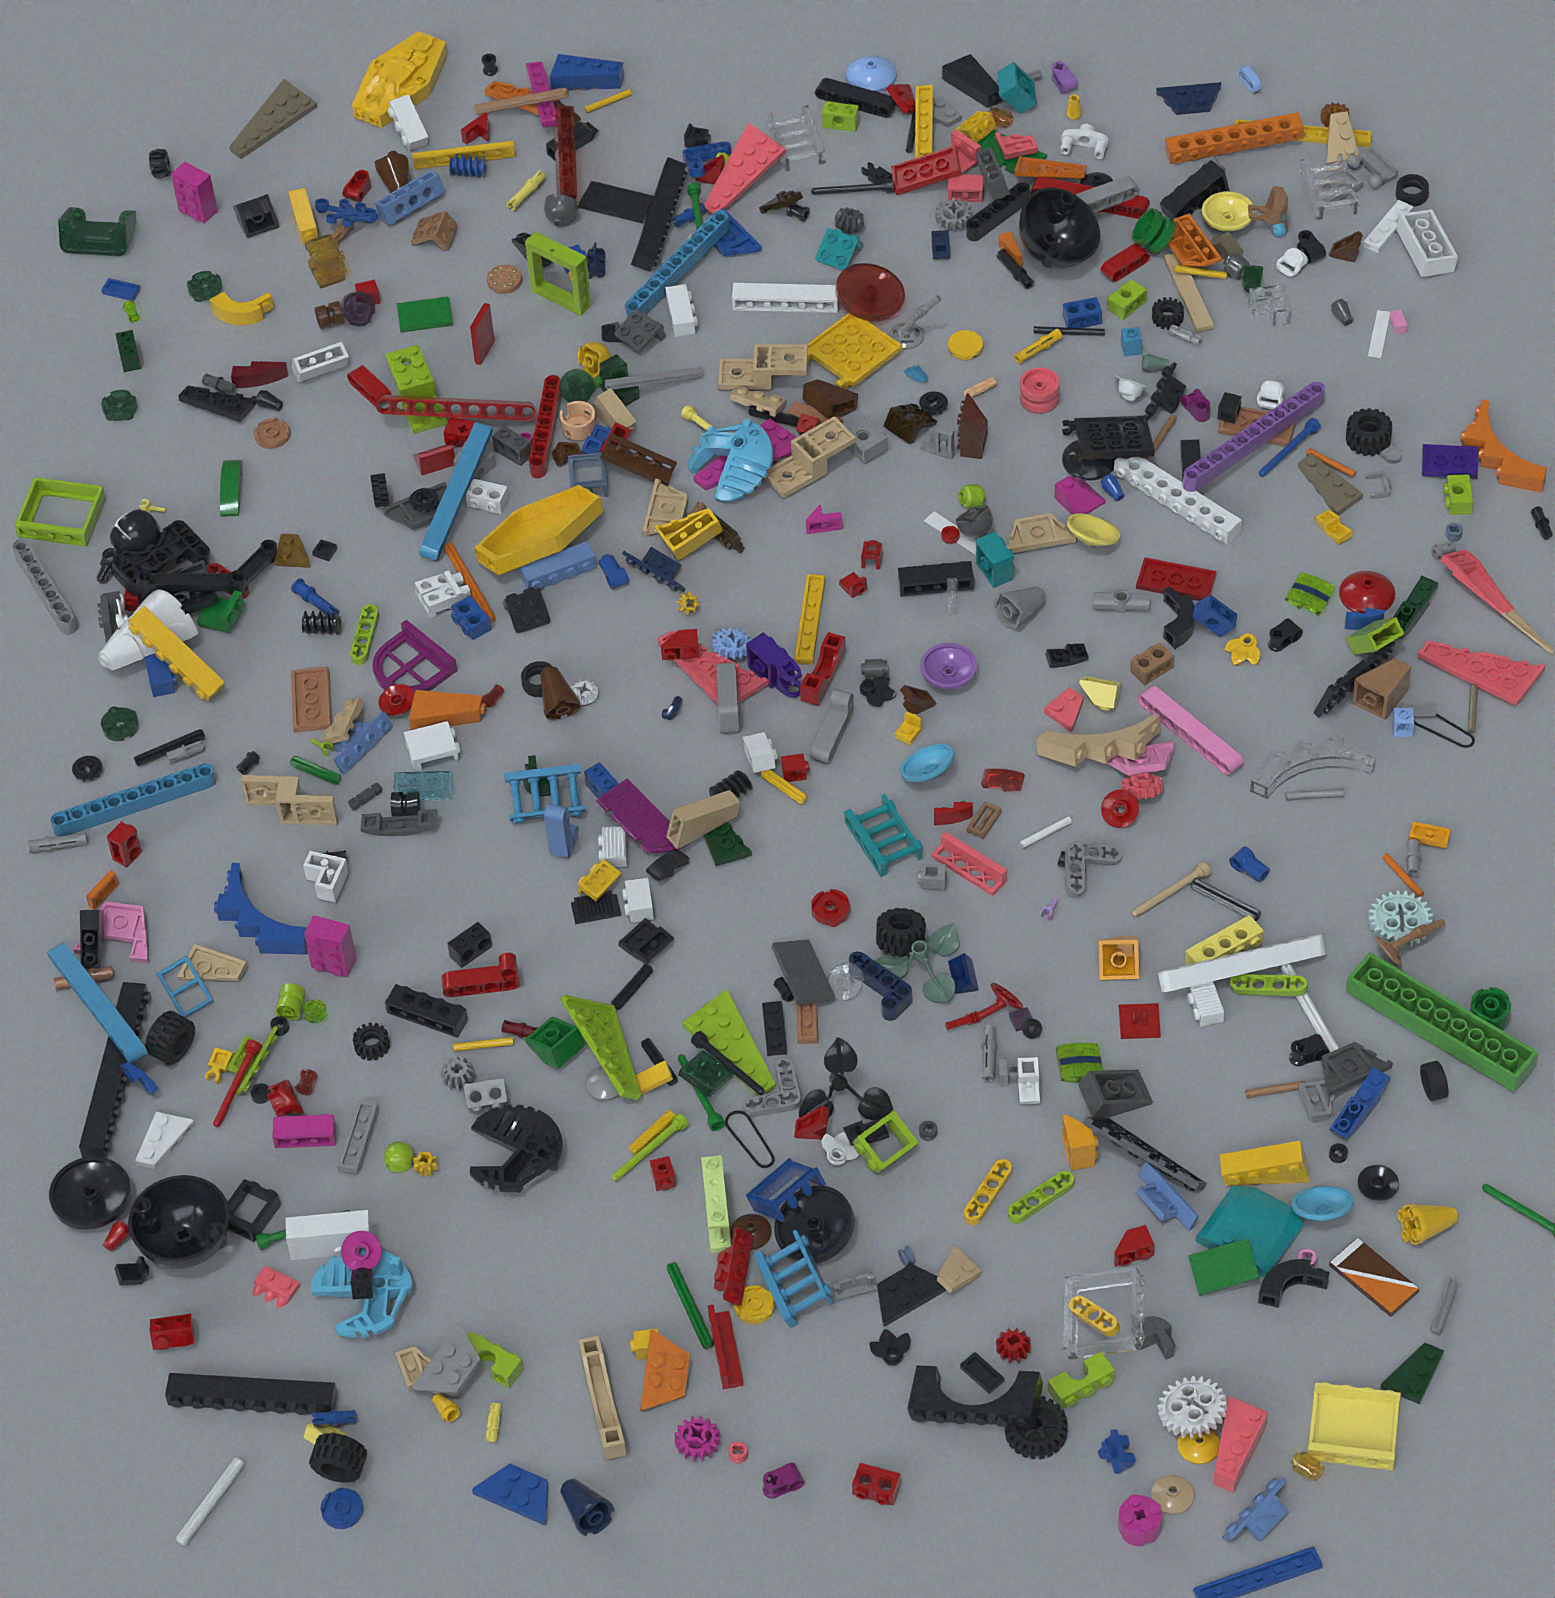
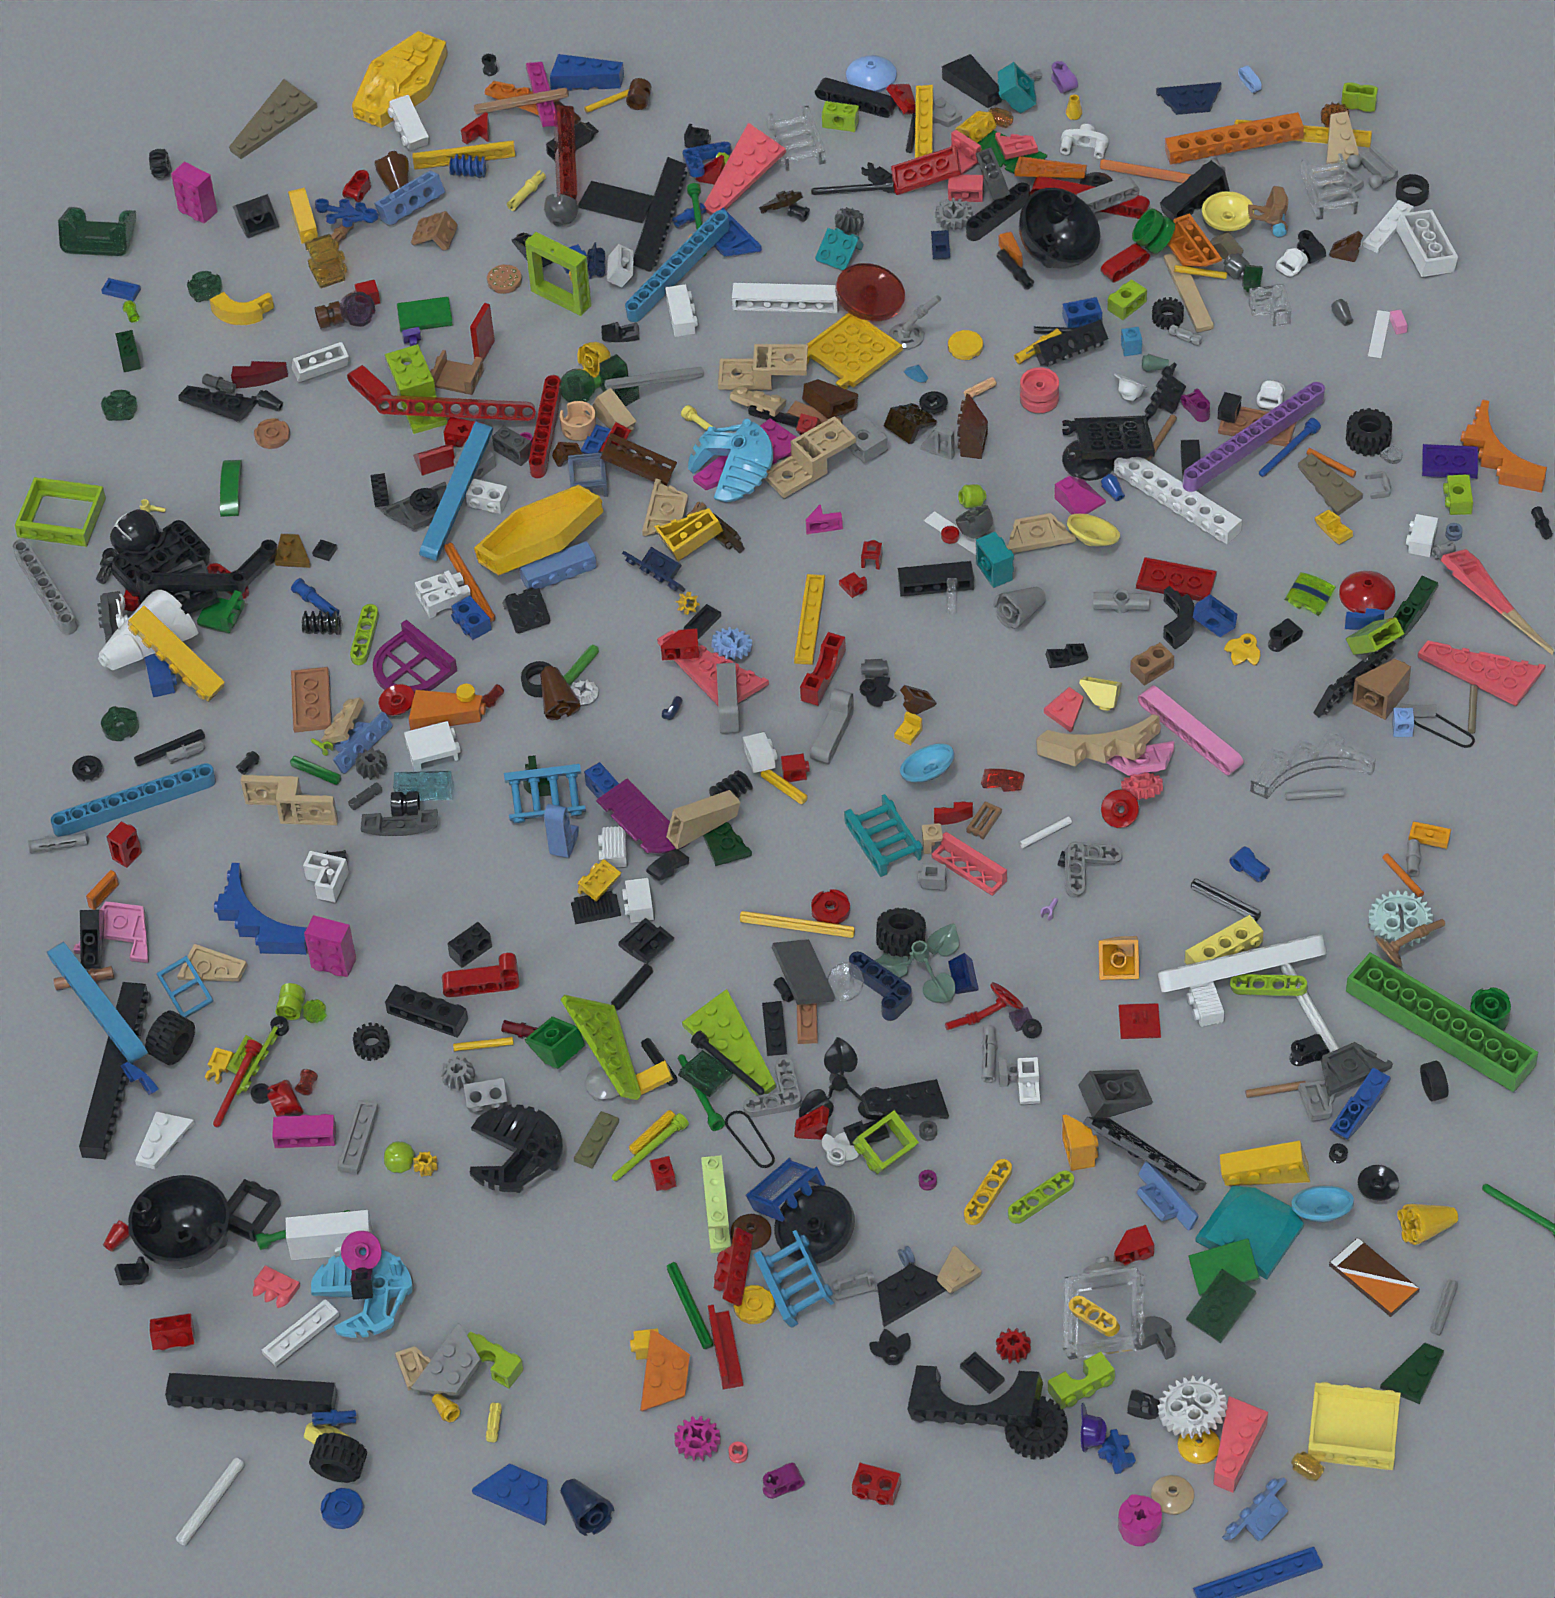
(90, 1193): black dish -> none
(300, 1333): none -> white plate
(371, 763): none -> dark grey gear
(411, 336): none -> dark purple tile
(457, 375): none -> medium nougat panel
(465, 692): none -> yellow tile
(581, 664): none -> bright green axle
(596, 1139): none -> olive plate
(602, 1398): tan arch -> none
(614, 573): blue piece -> none
(620, 265): none -> white brick
(638, 94): none -> reddish brown wheel
(639, 330): dark grey bracket -> none
(703, 619): none -> black tile
(774, 664): dark purple brick -> none
(797, 924): none -> yellow axle
(907, 1100): none -> black wing
(924, 1175): none -> magenta bush
(930, 834): none -> tan bracket
(948, 666): medium lavender dish -> none
(1045, 352): none -> black brick
(1077, 1060): clear neon green slope -> none
(1092, 1430): none -> dark purple piece
(1103, 1264): none -> light grey dish
(1143, 1405): none -> black rock
(1144, 171): none -> orange axle
(1201, 871): tan piece -> none
(1221, 1306): none -> clear green tile
(1289, 1274): black arch -> none
(1308, 1253): bright pink bush -> none
(1359, 96): none -> lime brick
(1422, 535): none -> white brick

